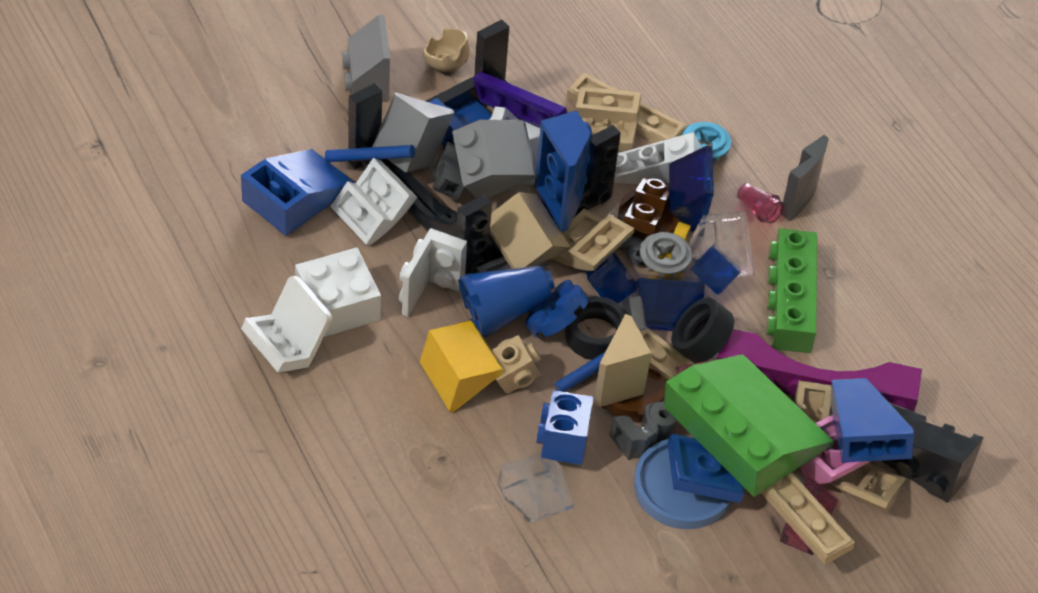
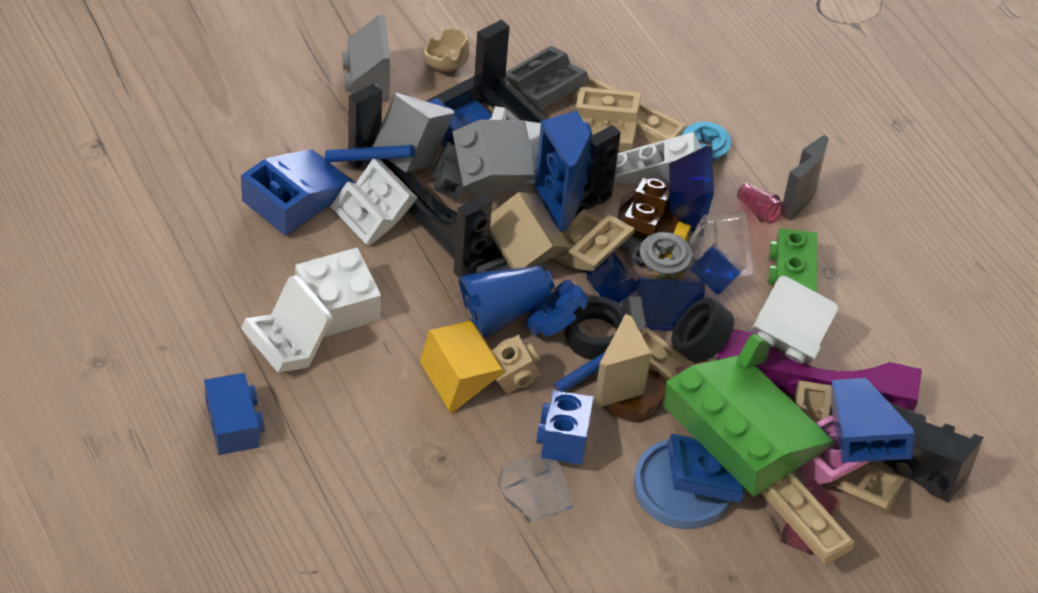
(232, 413): none -> blue brick
(435, 259): white bracket -> none
(518, 101): dark purple tile -> none
(546, 77): none -> dark grey slope
(655, 427): dark grey leg -> none
(754, 351): none -> bright green tile
(795, 320): none -> white bracket

